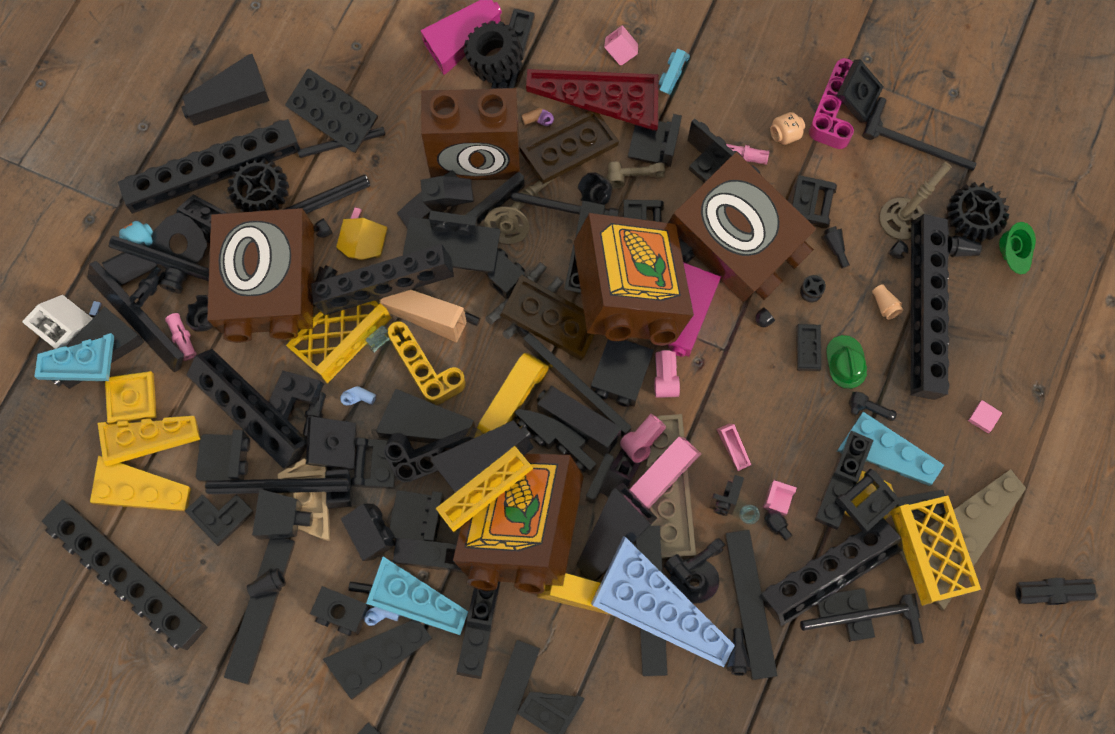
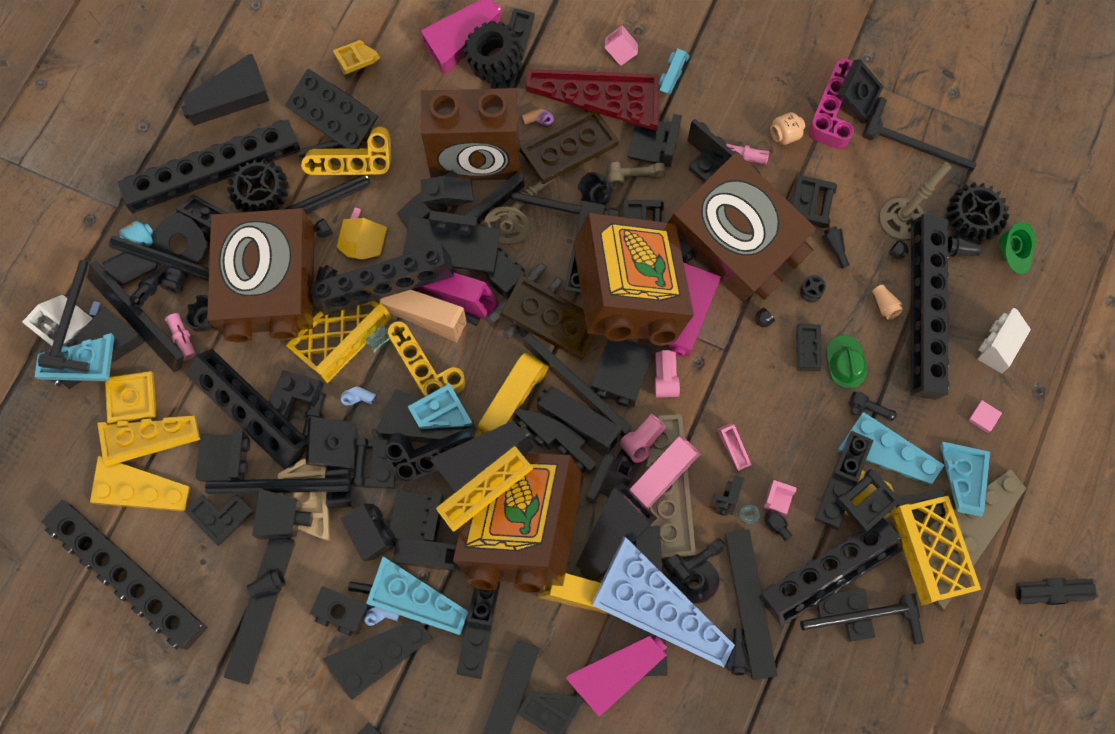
(55, 359): none -> black bar
(346, 157): none -> yellow beam
(355, 56): none -> yellow slope
(440, 410): none -> medium azure wing
(464, 292): none -> dark pink slope
(611, 677): none -> dark pink slope
(967, 476): none -> medium azure wing
(1004, 341): none -> white slope

